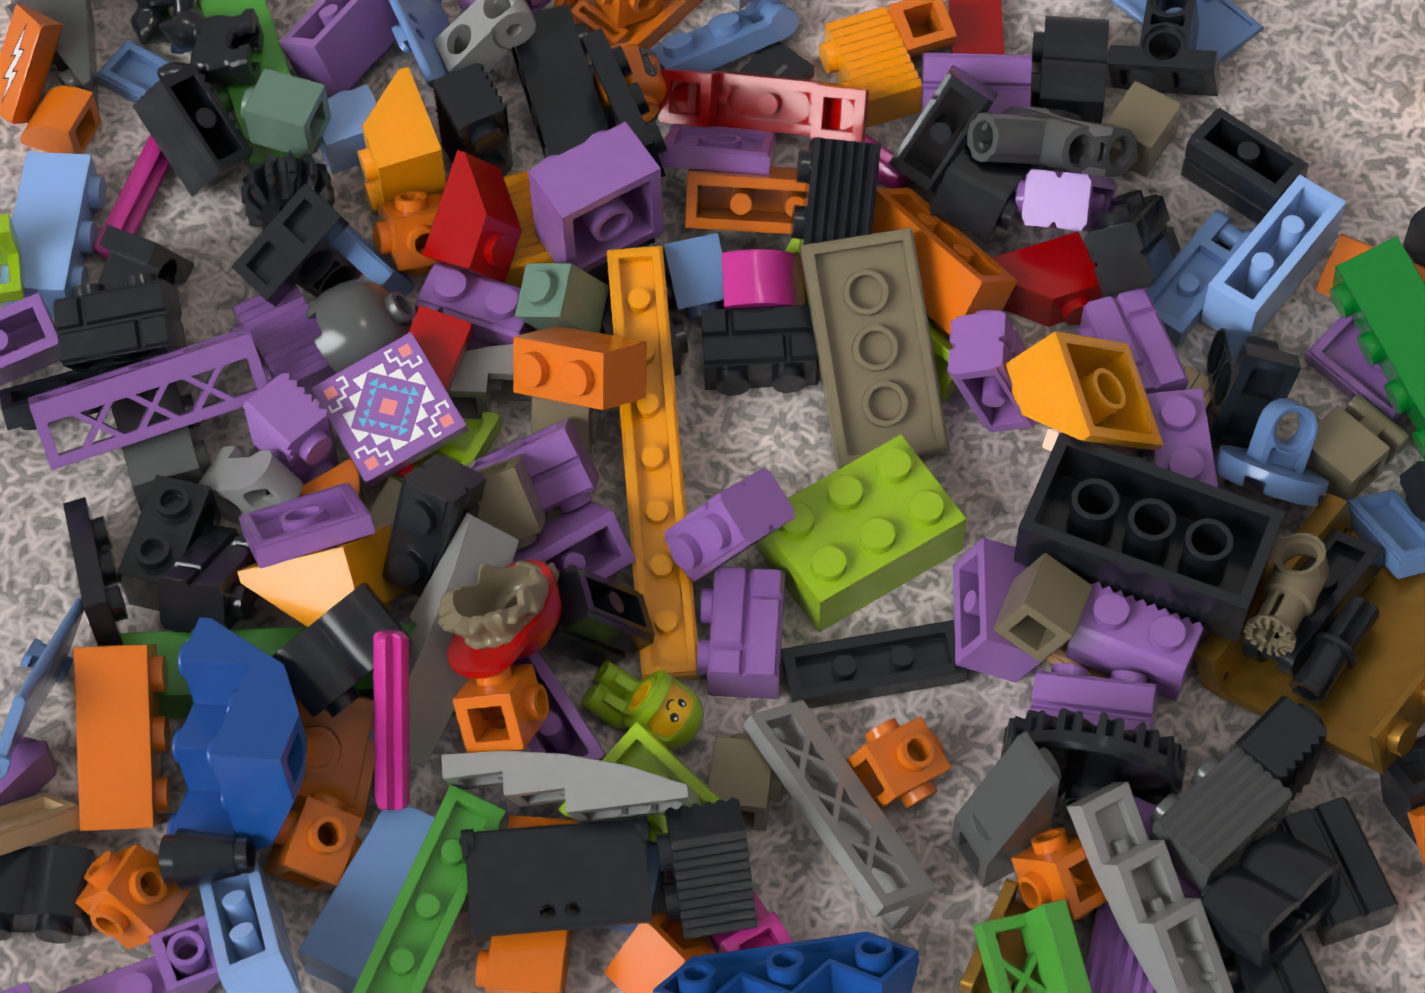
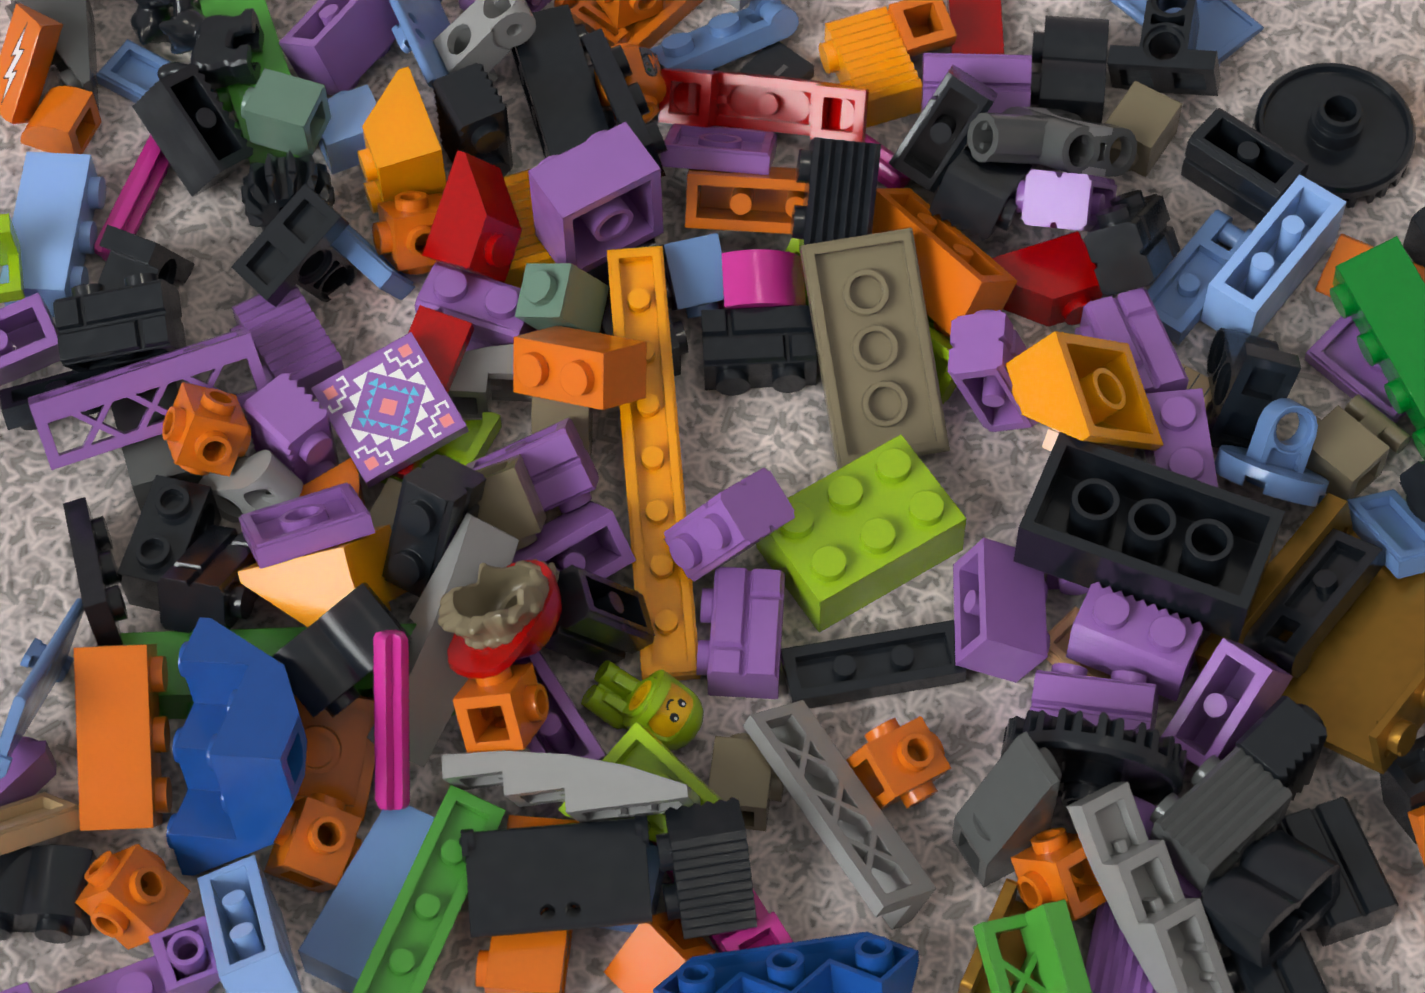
(204, 857): black cone -> none
(206, 430): none -> orange brick
(358, 320): dark grey cylinder -> none
(1042, 607): dark tan brick -> none
(1226, 701): none -> medium lavender brick
(1300, 589): dark tan connector -> none
(1334, 651): black axle -> none
(1343, 125): none -> black wheel

